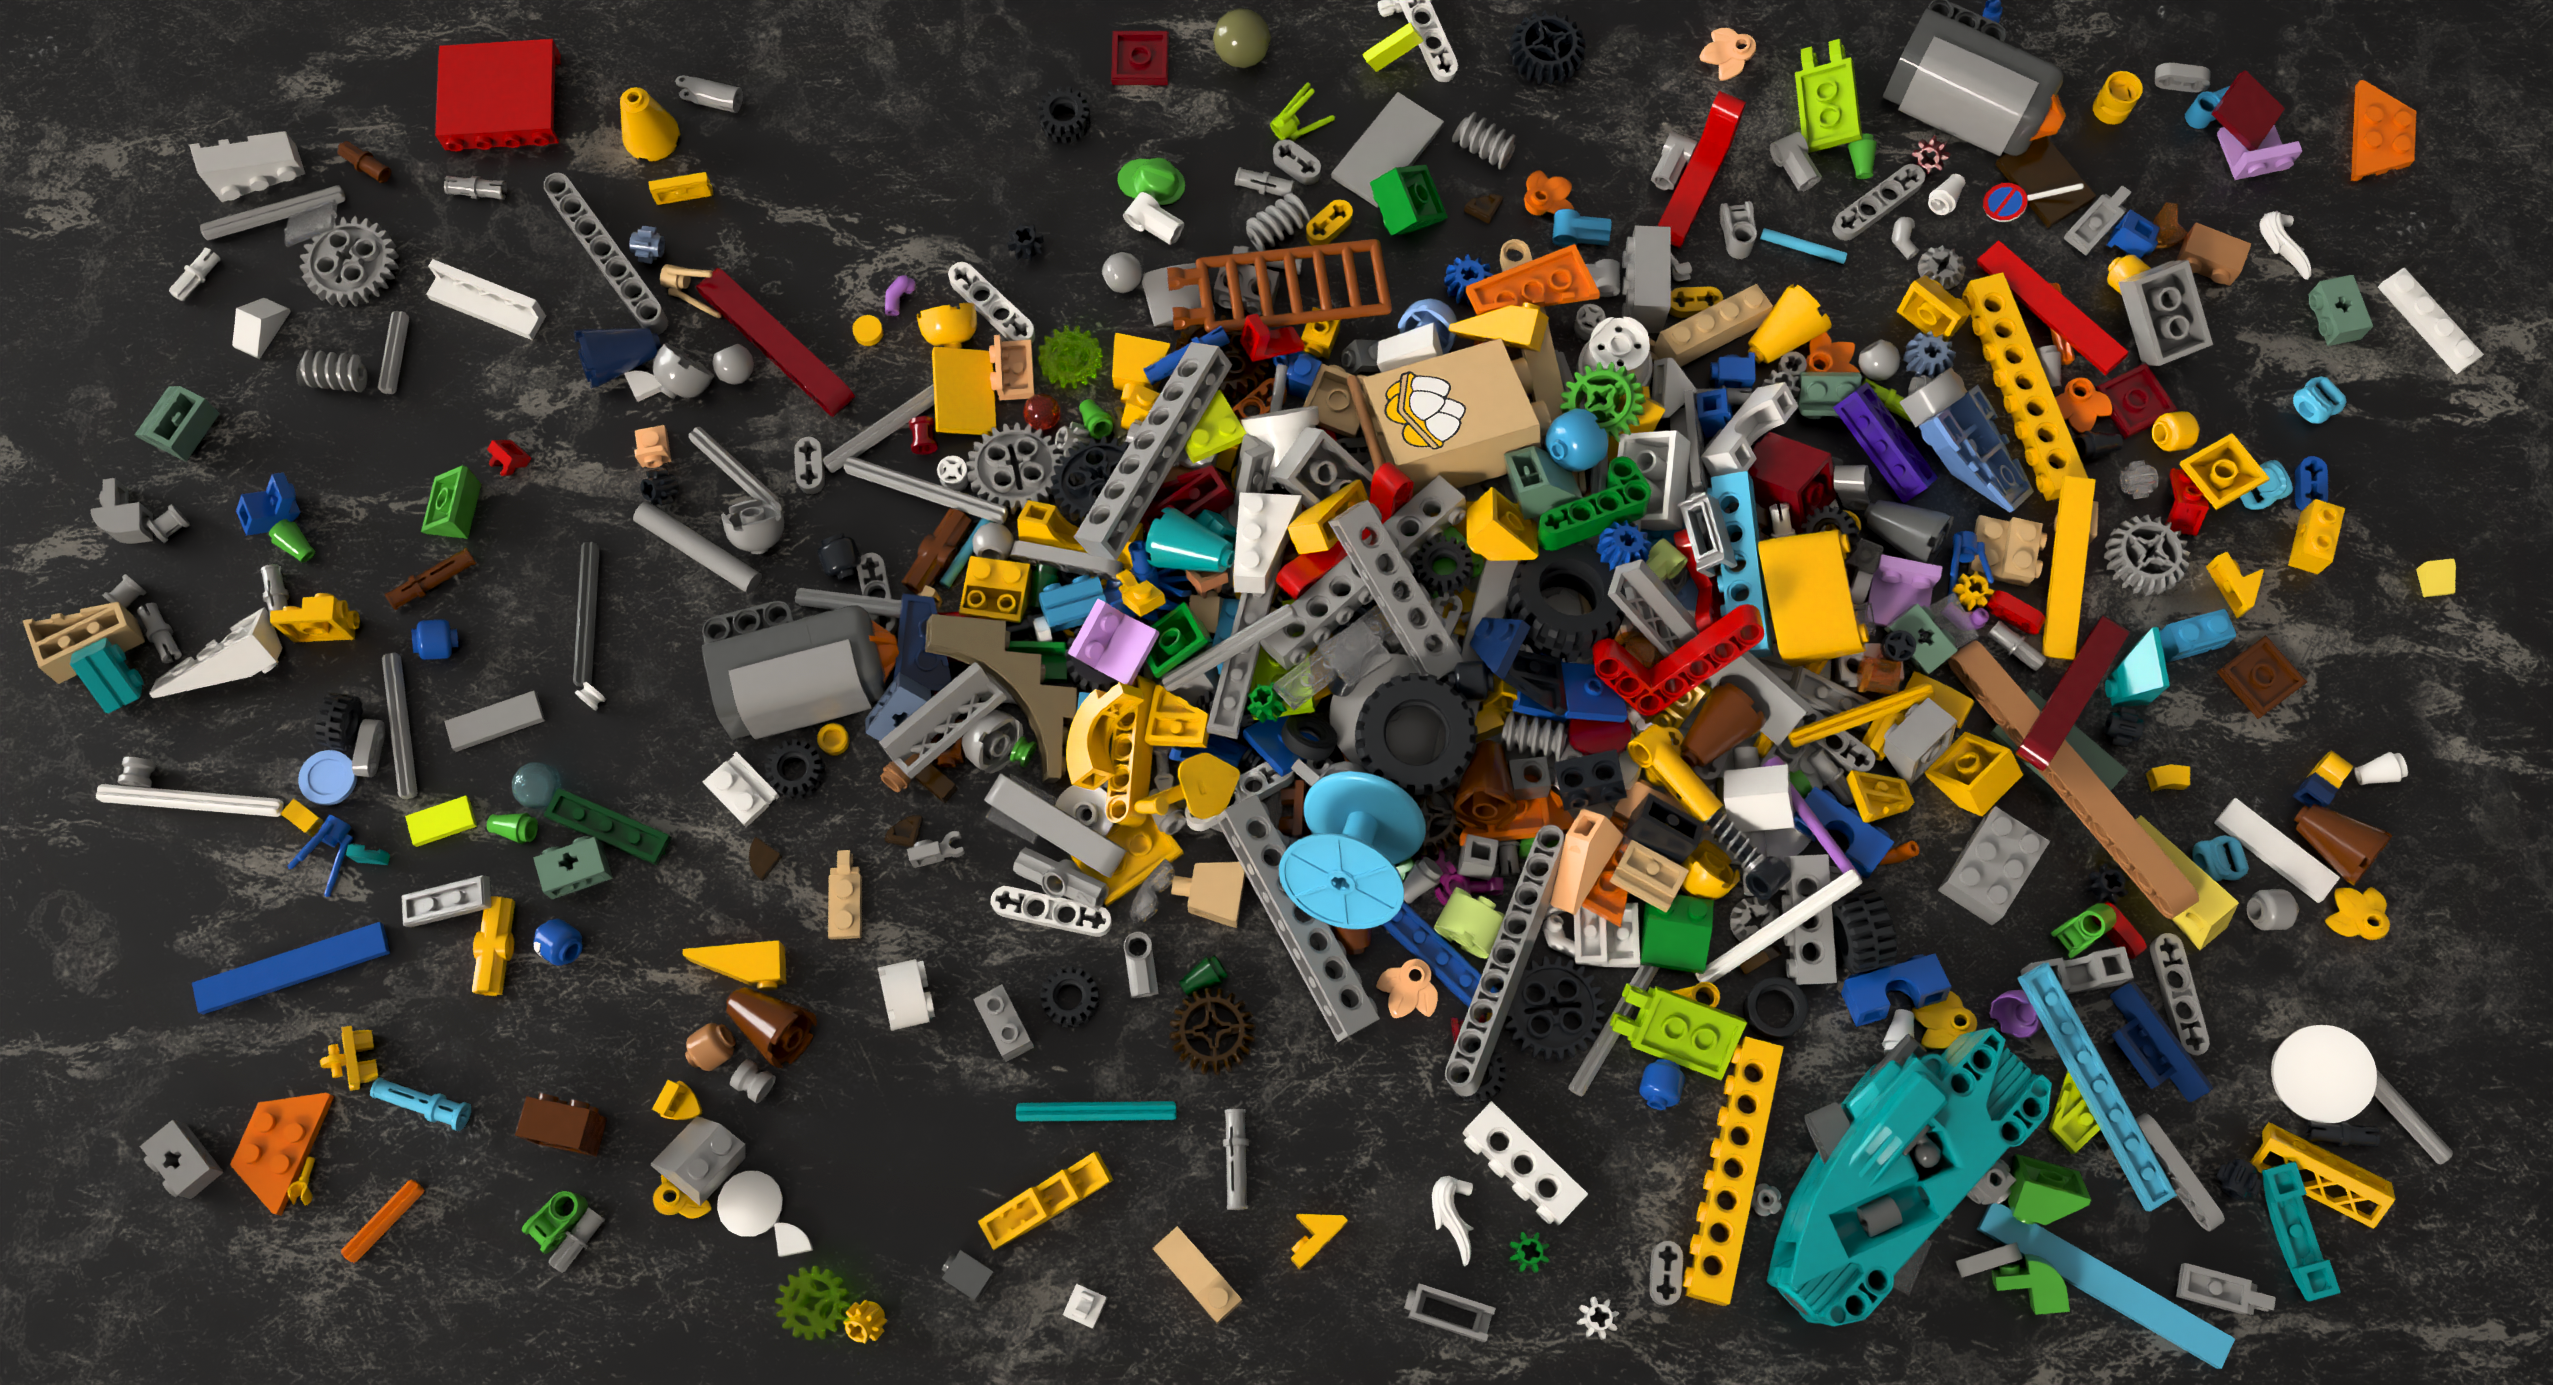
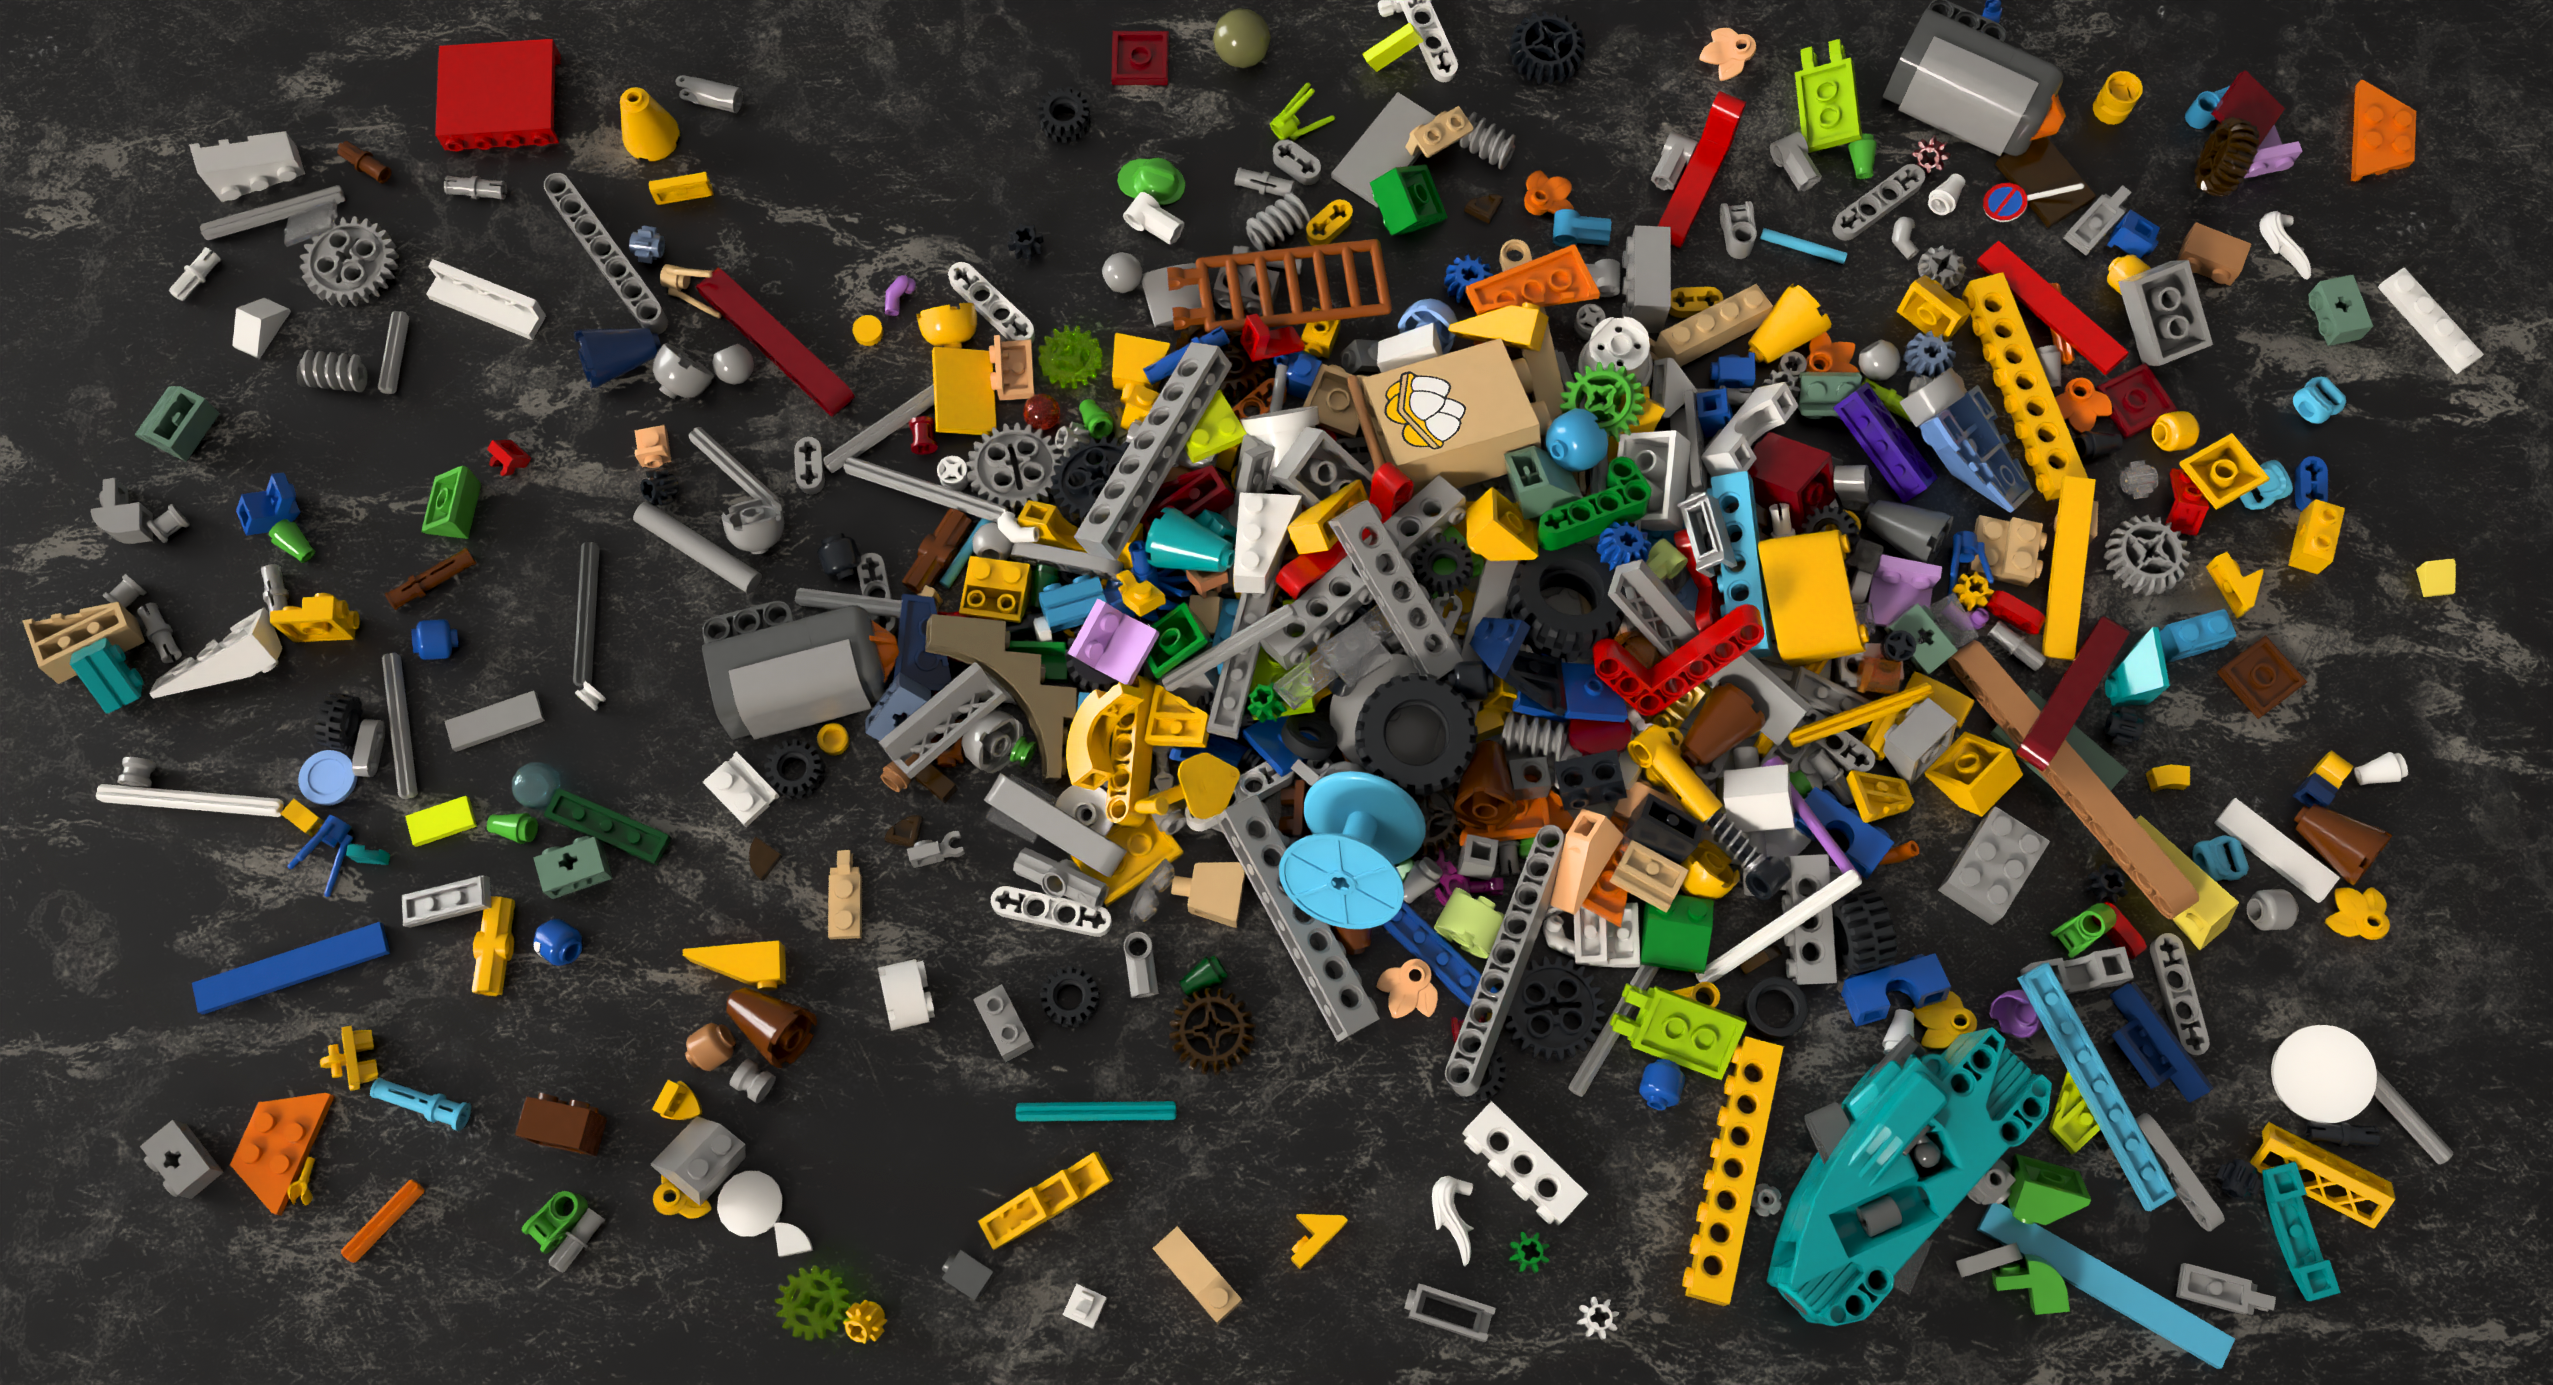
(642, 384): white tile -> none
(1008, 526): none -> white arm
(1236, 1159): light grey pin -> none
(1439, 133): none -> tan bracket
(1674, 1273): light grey beam -> none
(1680, 271): white hand -> none
(1741, 916): light grey gear -> none
(2170, 231): clear orange tile -> none
(2182, 77): light grey beam -> none
(2227, 157): none -> dark brown gear

